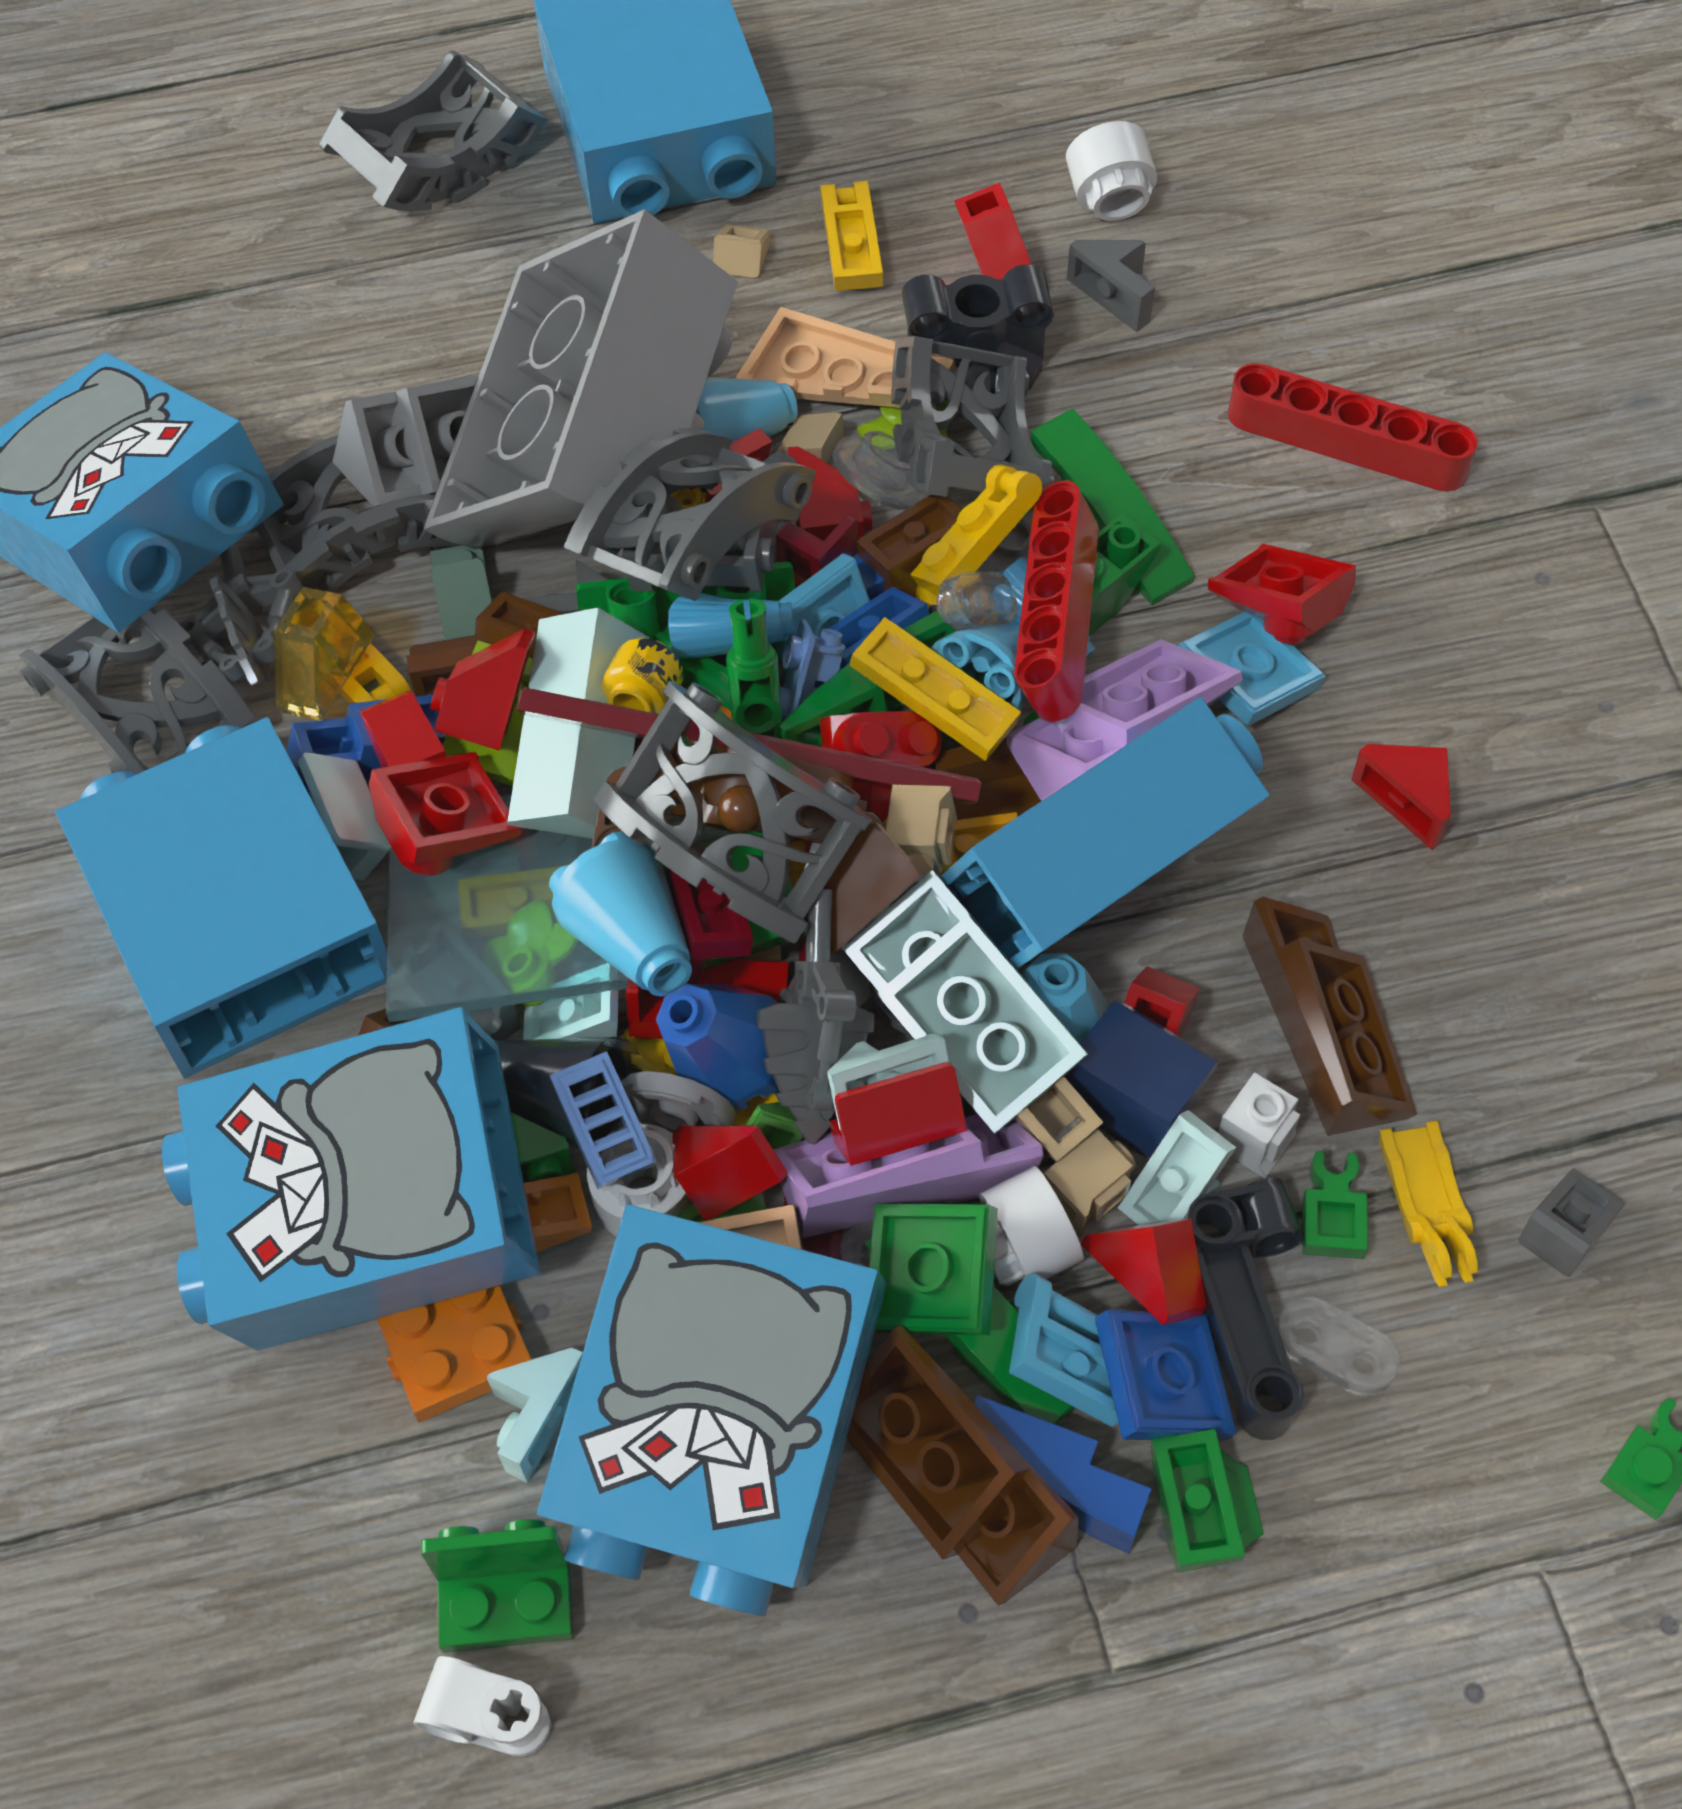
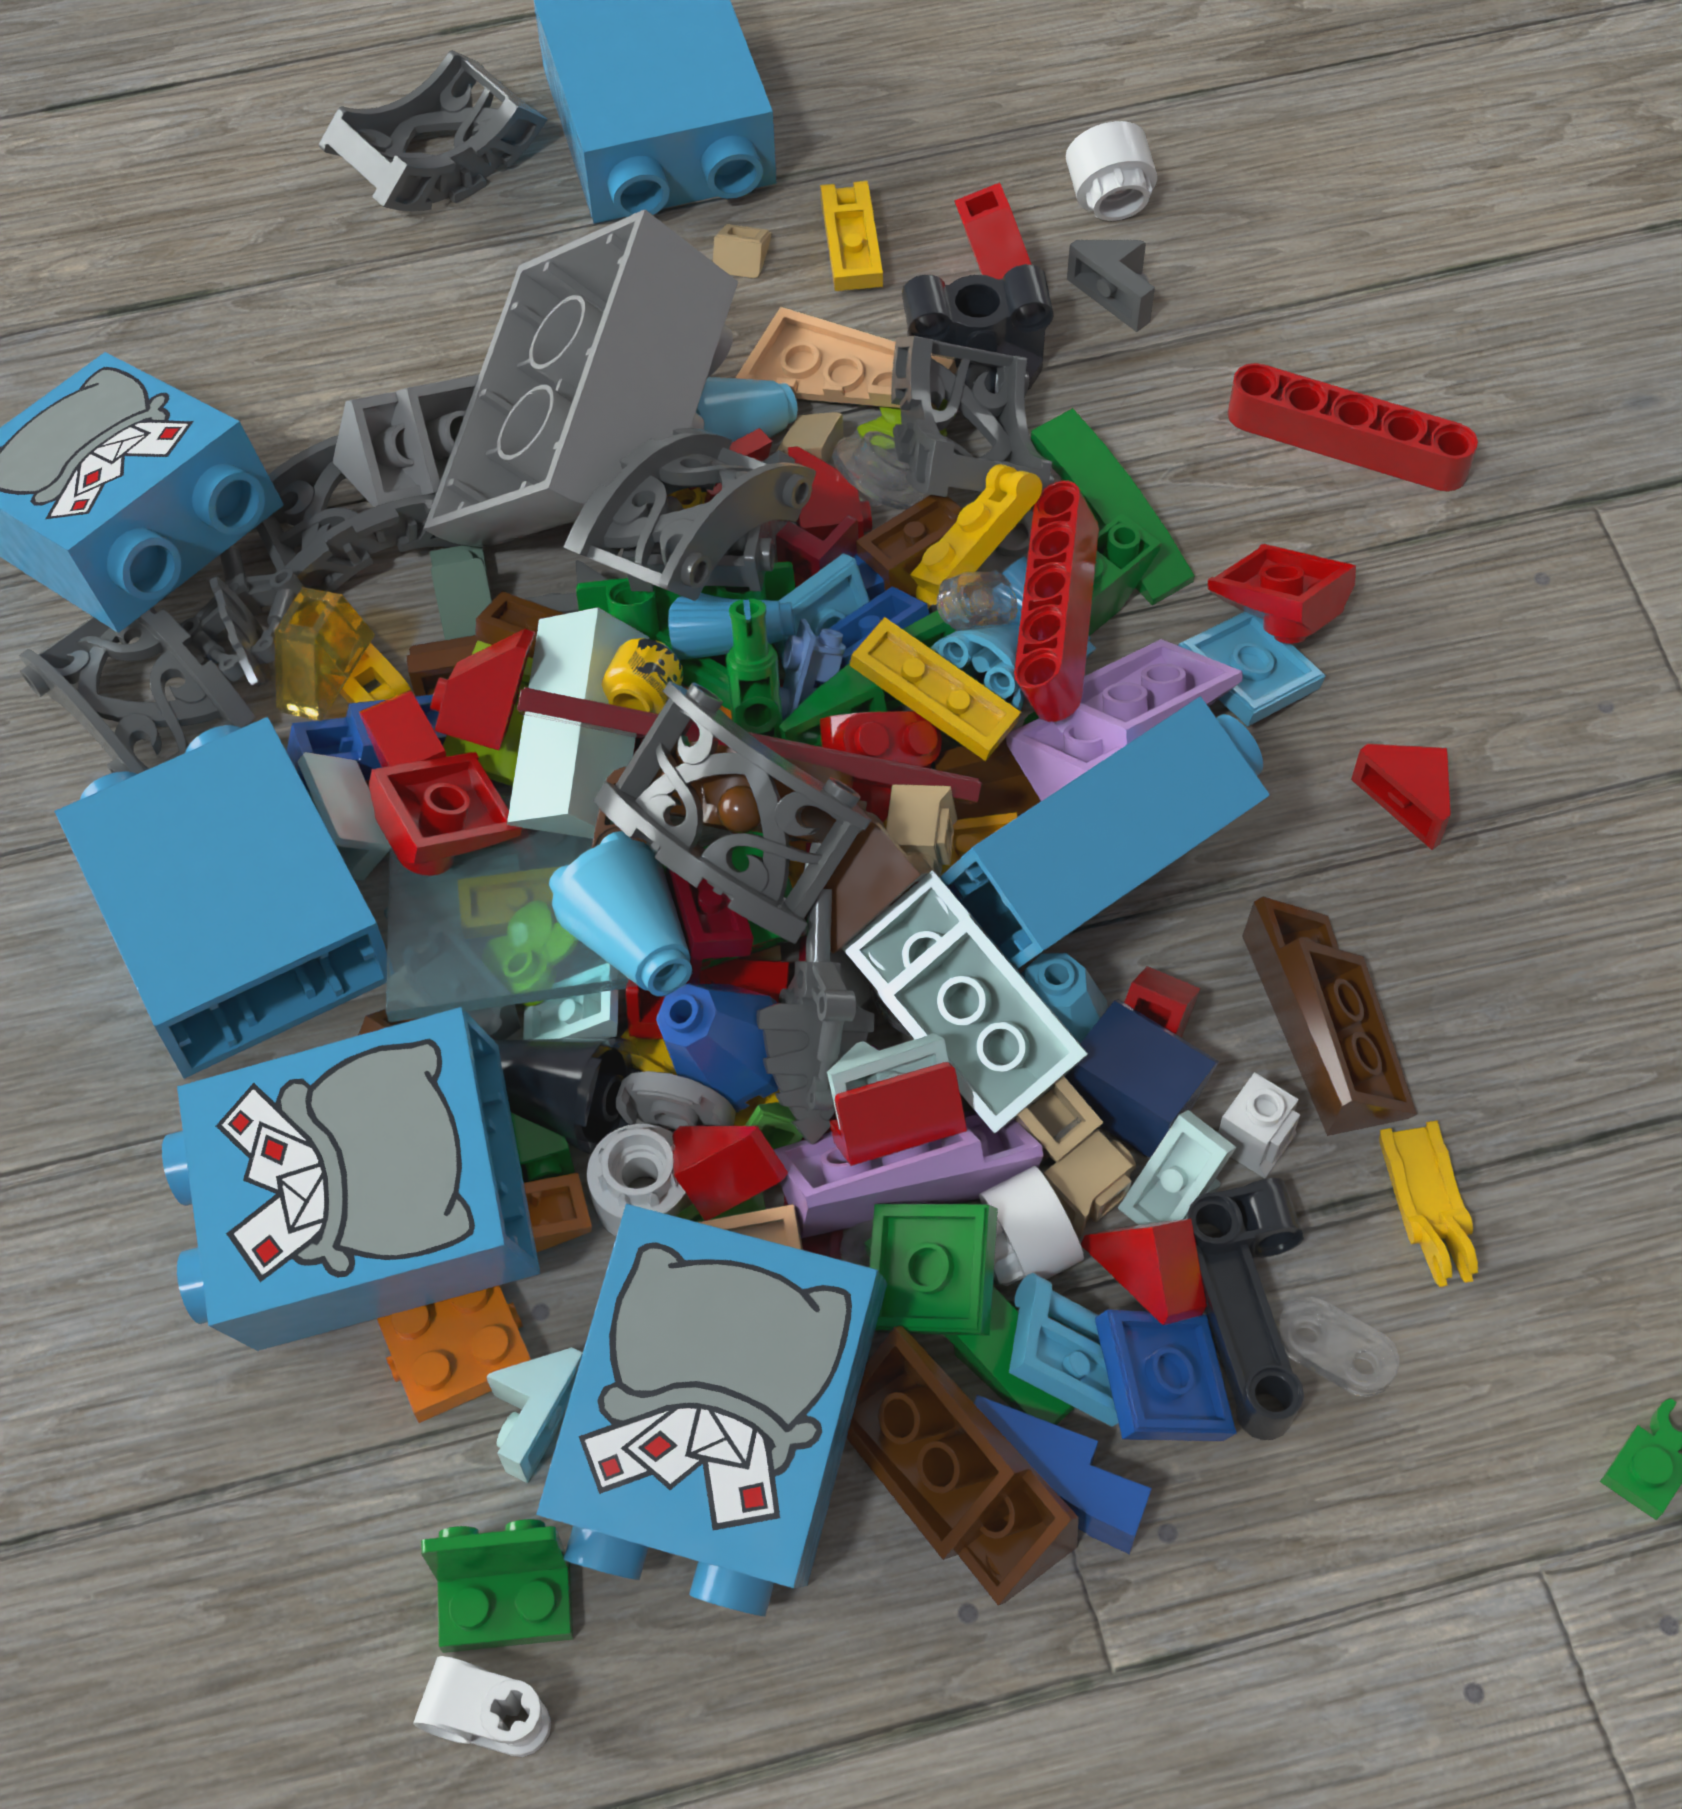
(621, 1167): medium blue slope -> none
(1203, 1500): green slope -> none
(1331, 1215): green plate -> none
(1569, 1222): dark grey slope -> none

